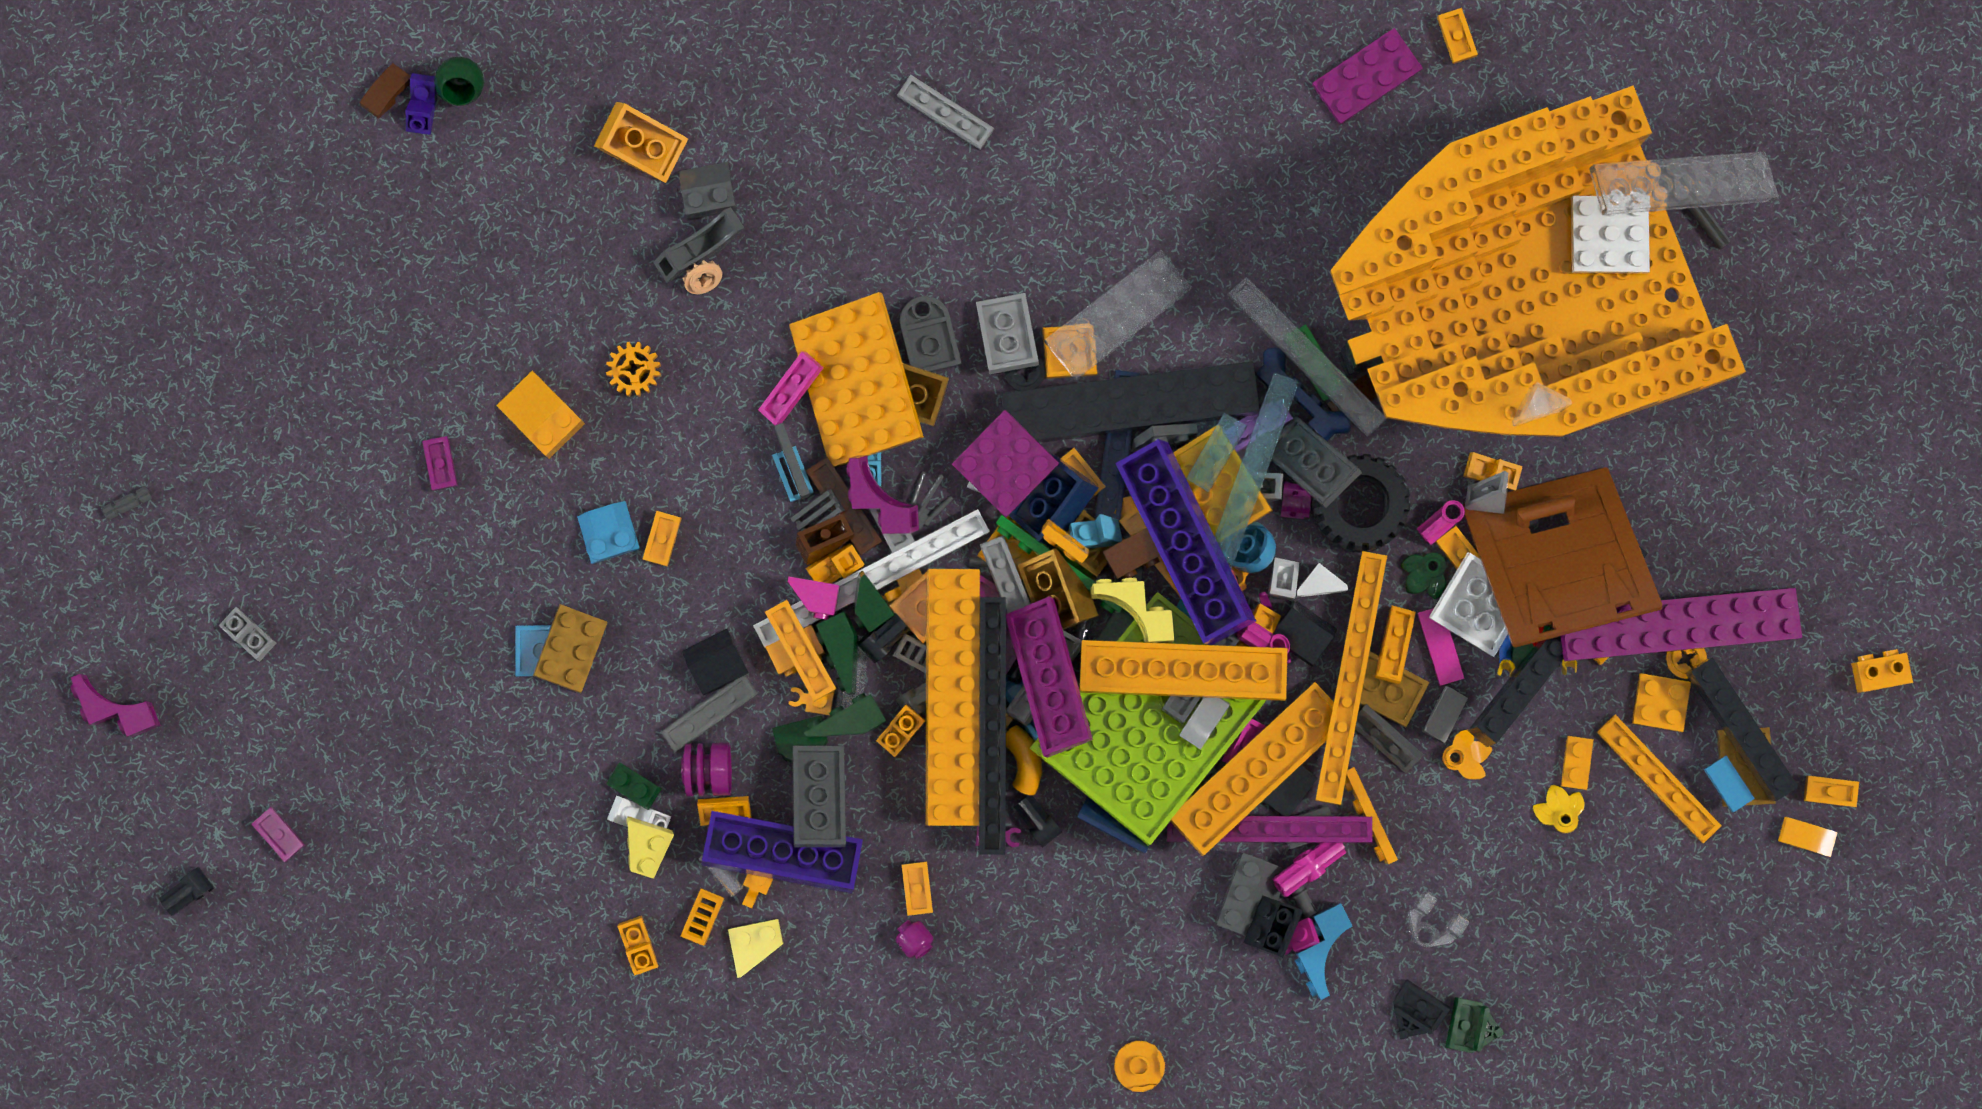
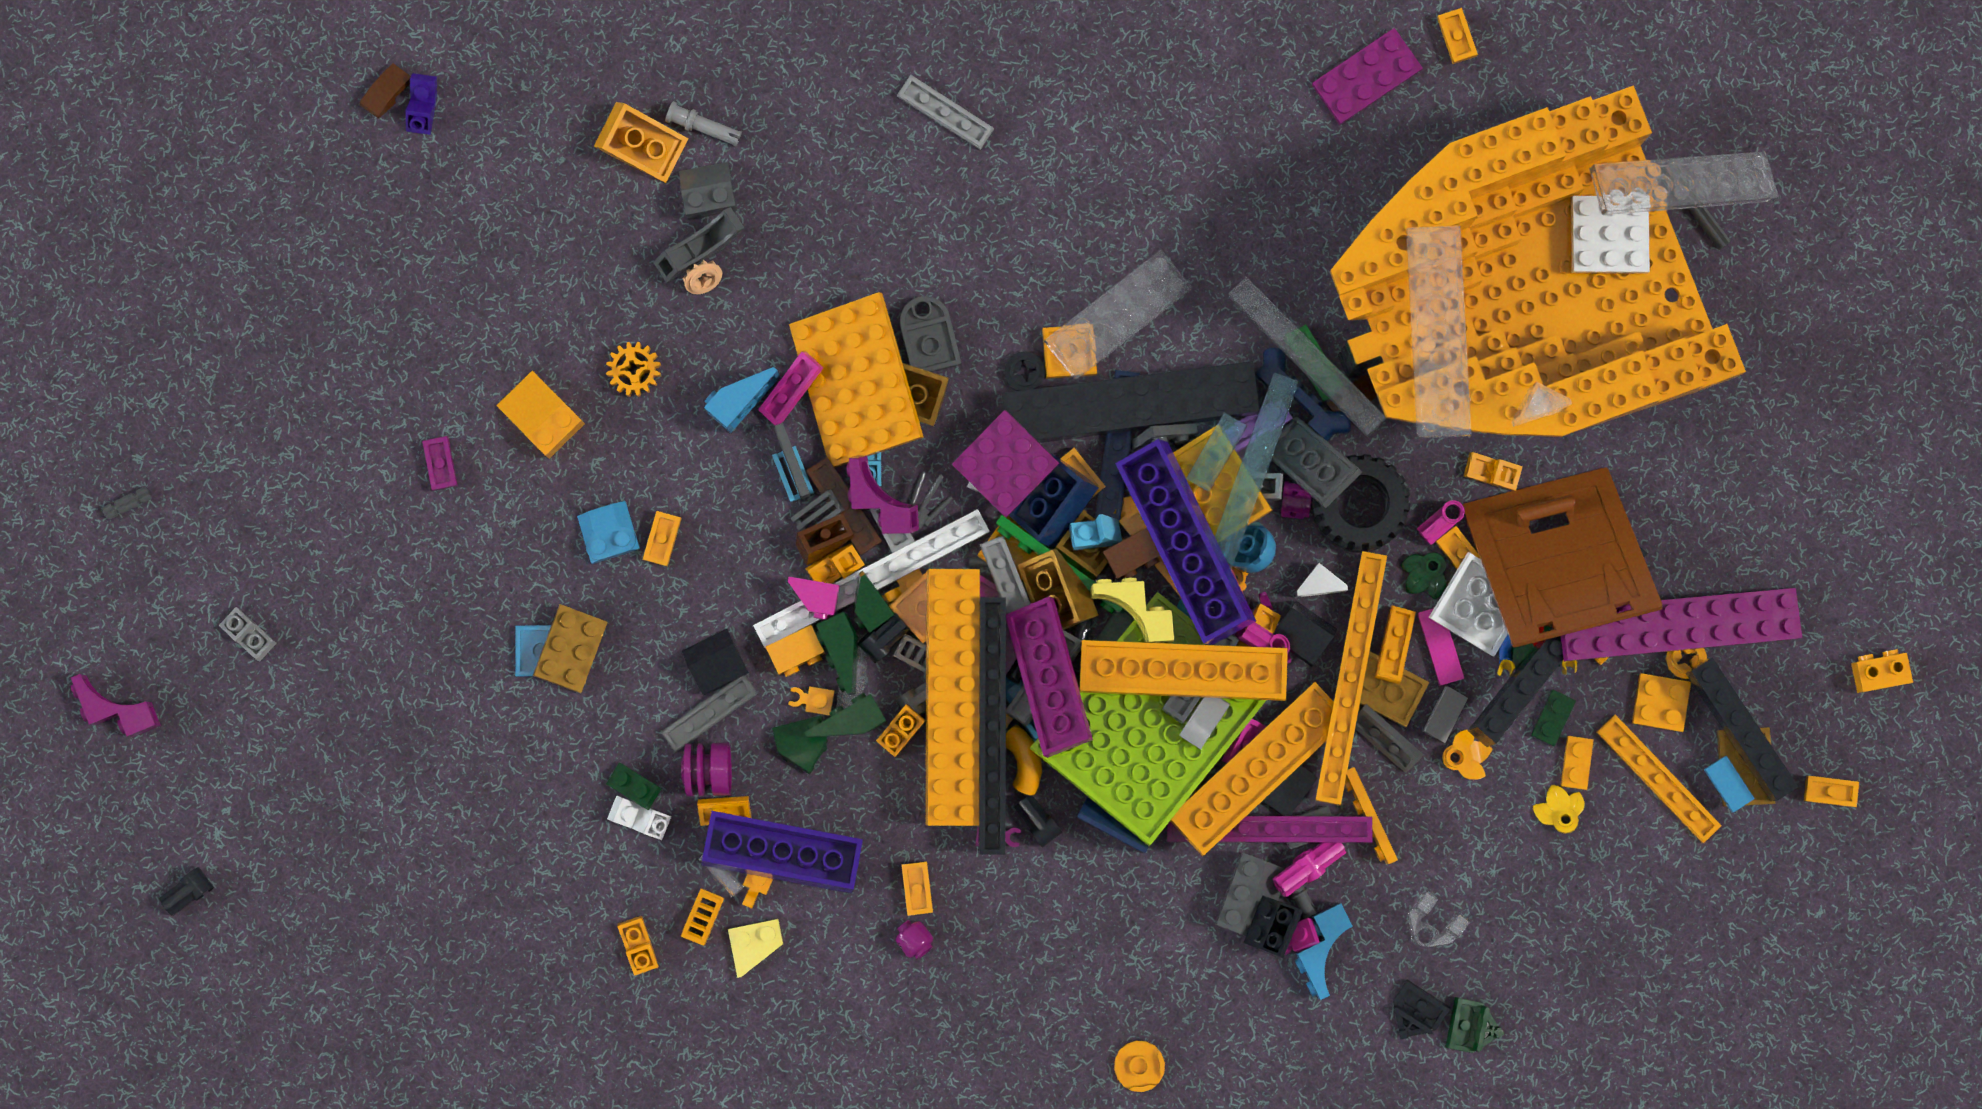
(278, 834): magenta plate -> none
(459, 81): dark green helmet -> none
(646, 846): light yellow wing -> none
(692, 120): none -> light grey pin
(736, 400): none -> dark azure slope
(800, 650): light orange plate -> none
(818, 796): dark grey plate -> none
(1007, 333): light grey plate -> none
(1072, 548): light orange plate -> none
(1283, 579): white slope -> none
(1438, 332): none -> clear plate
(1488, 494): light grey slope -> none
(1553, 718): none -> dark green plate
(1807, 836): light orange slope -> none

